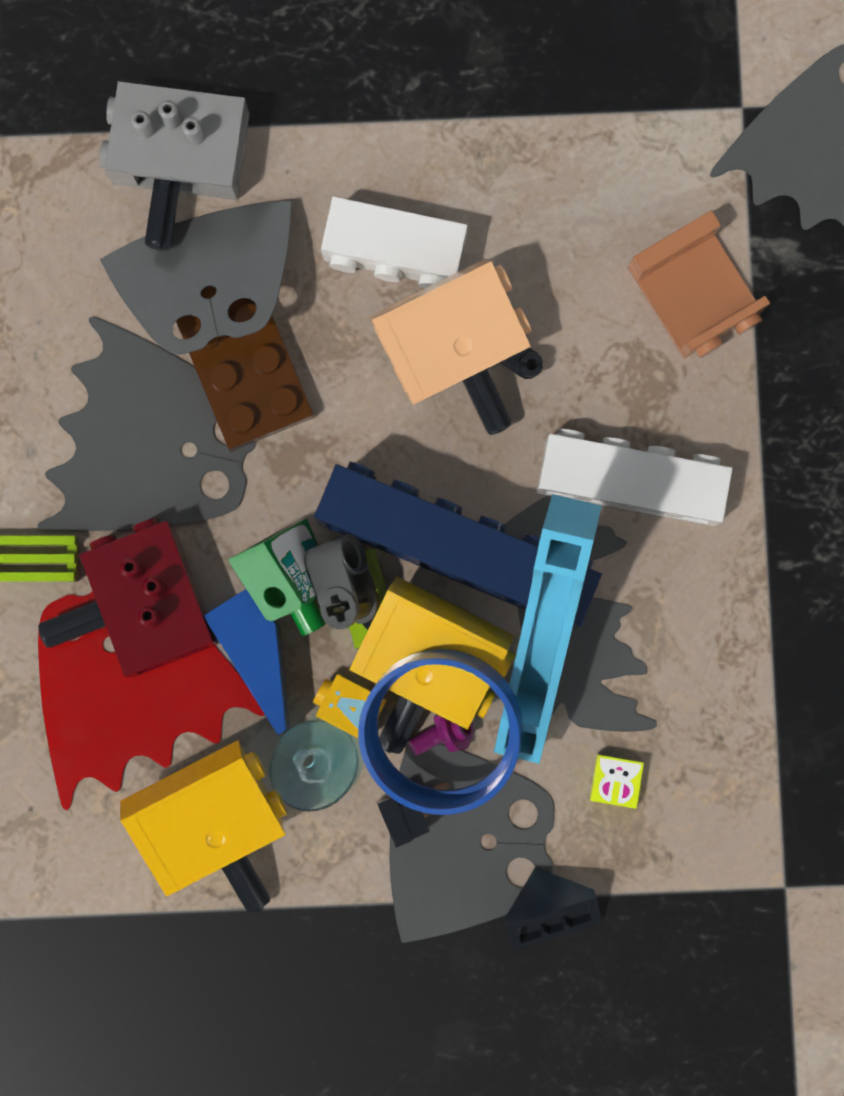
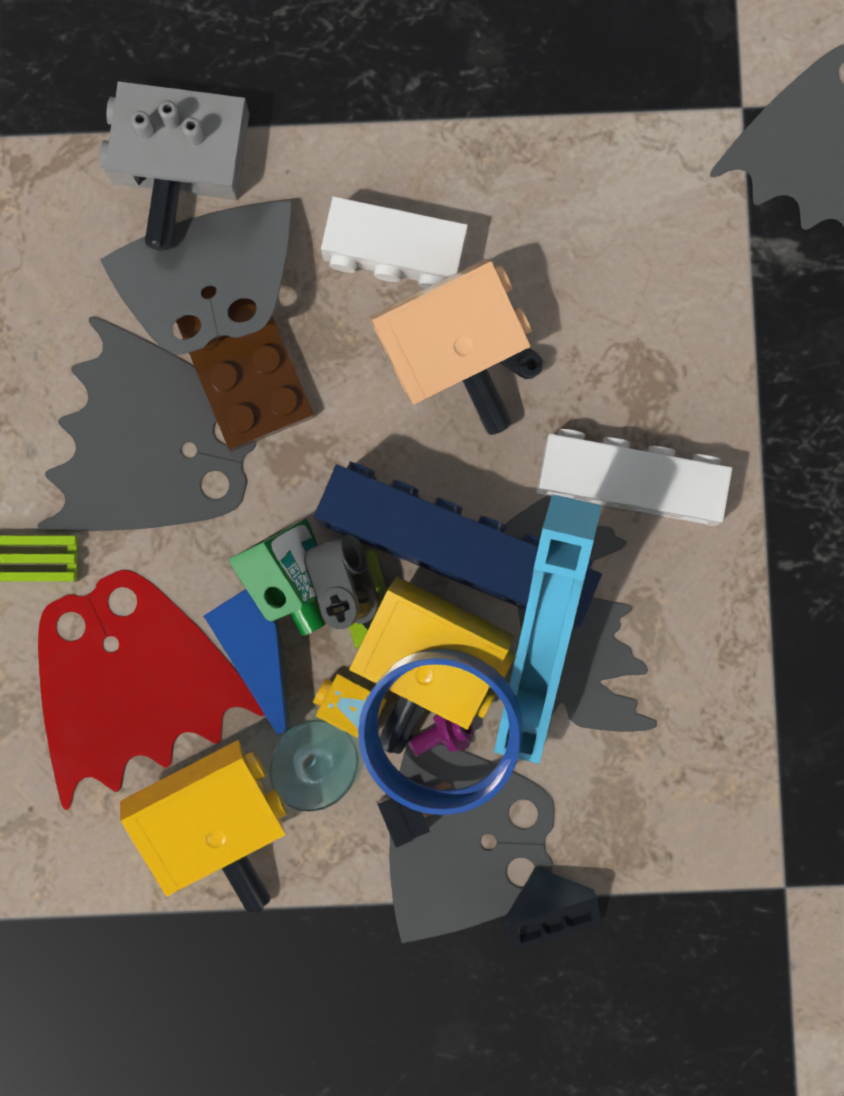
(141, 598): dark red piece -> none
(616, 781): tile -> none
(696, 288): nougat panel -> none

